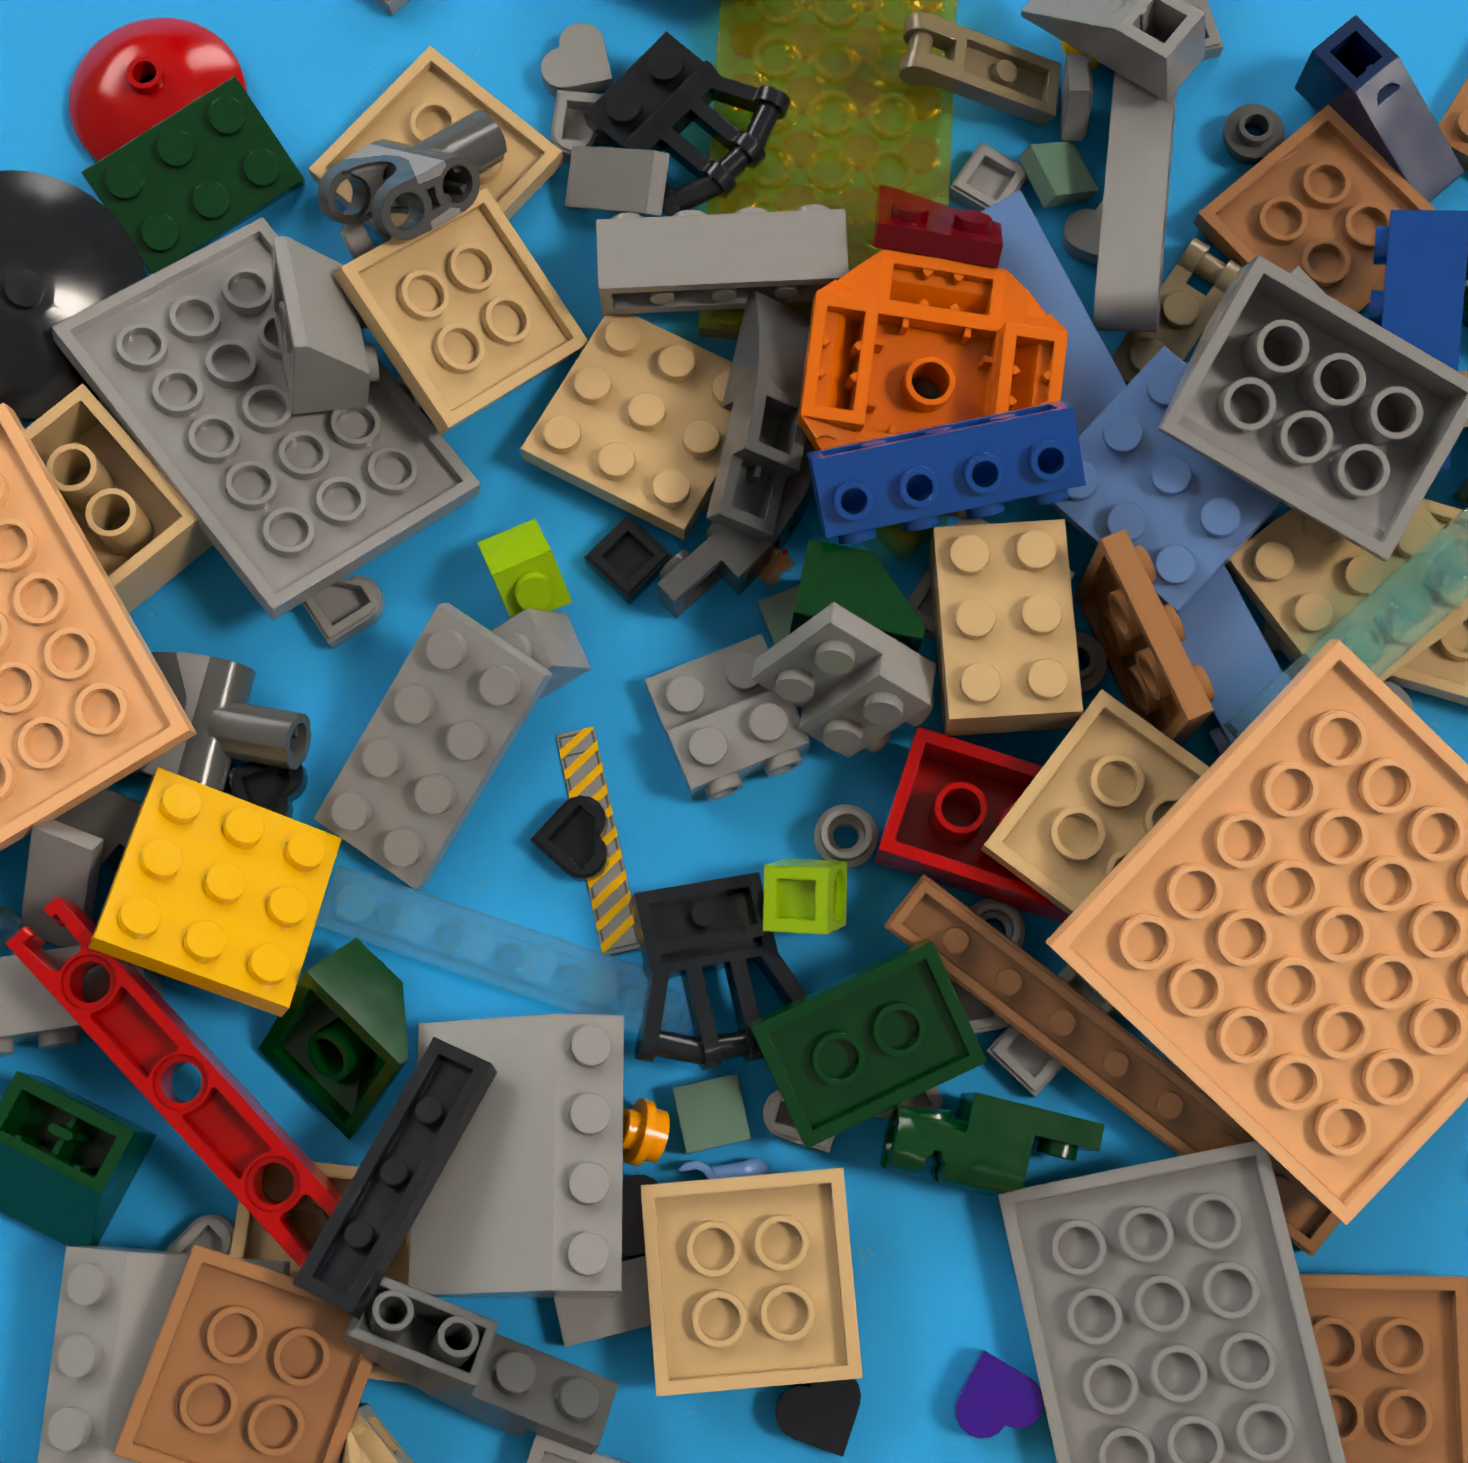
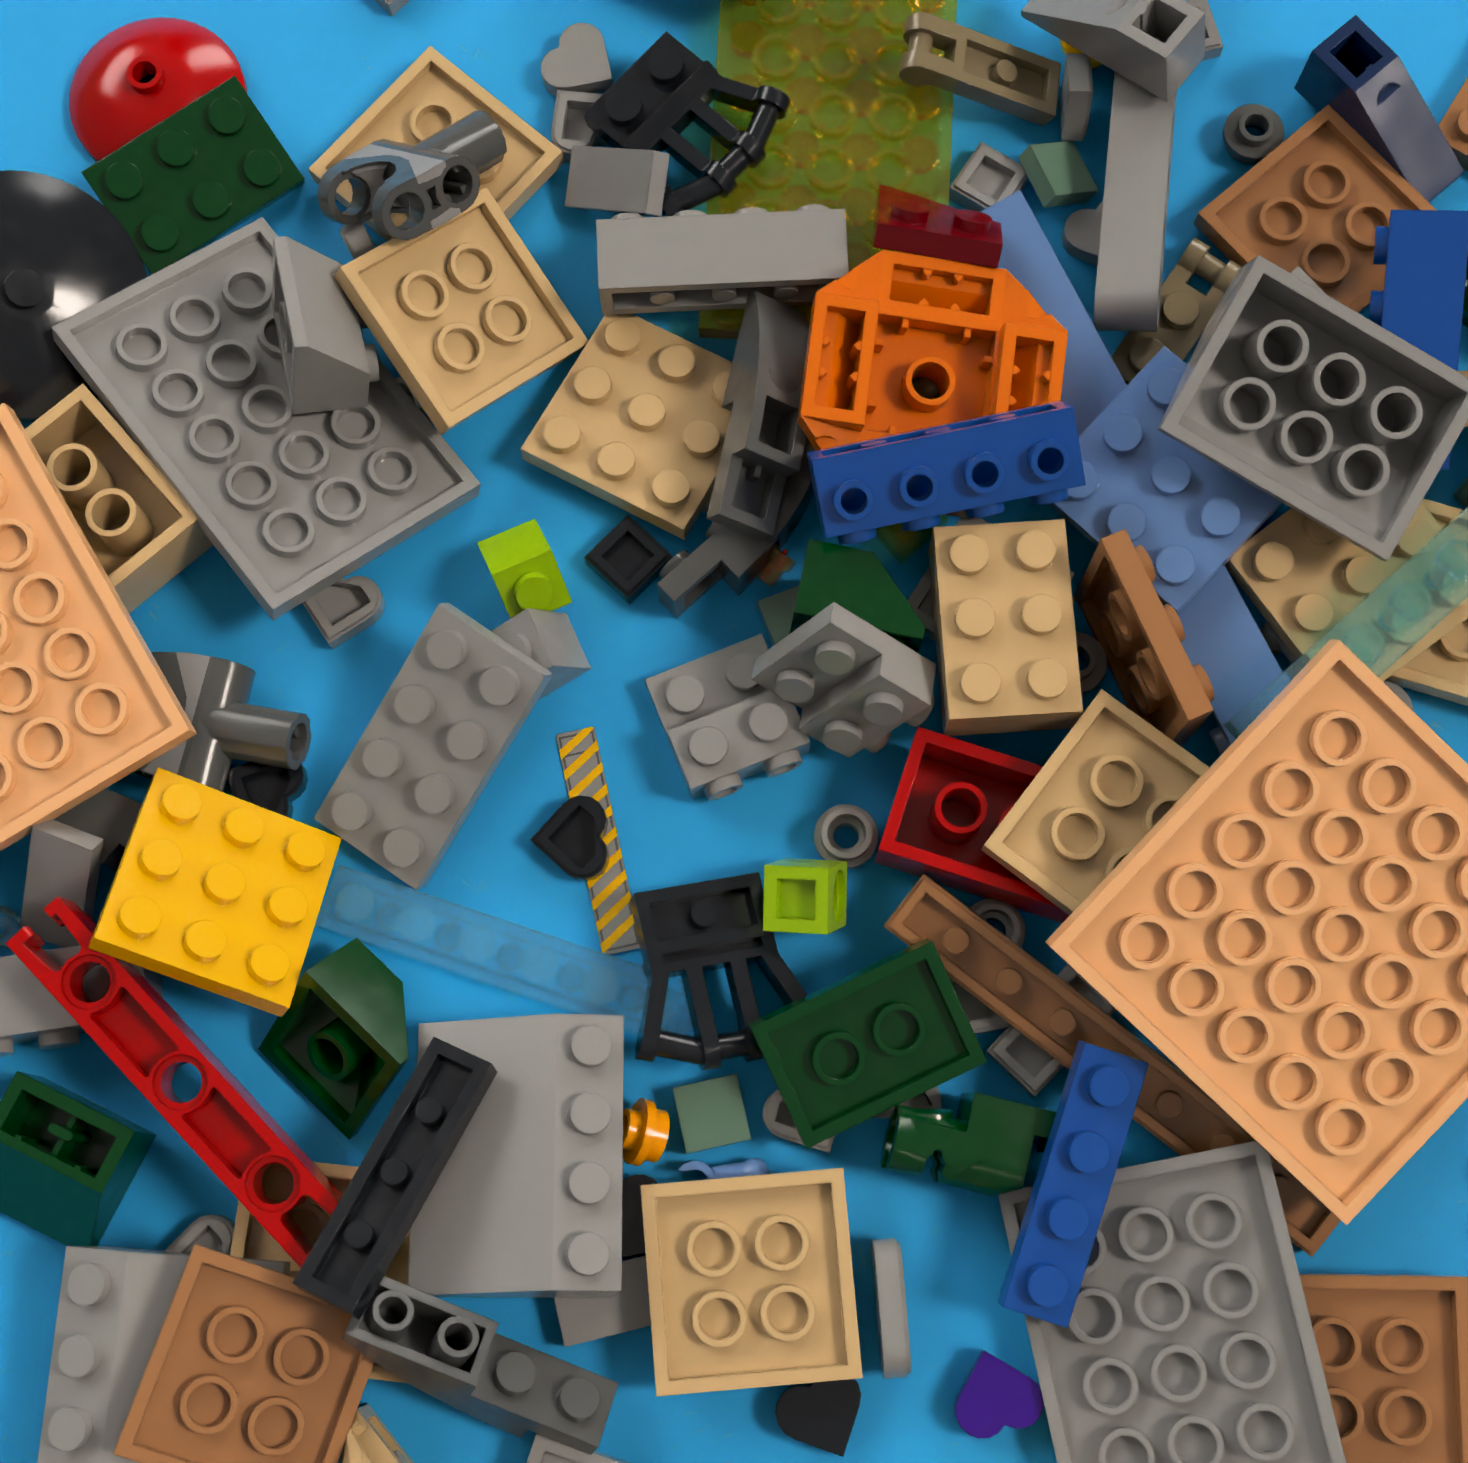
(891, 1308): none -> light grey tile
(1072, 1184): none -> blue plate

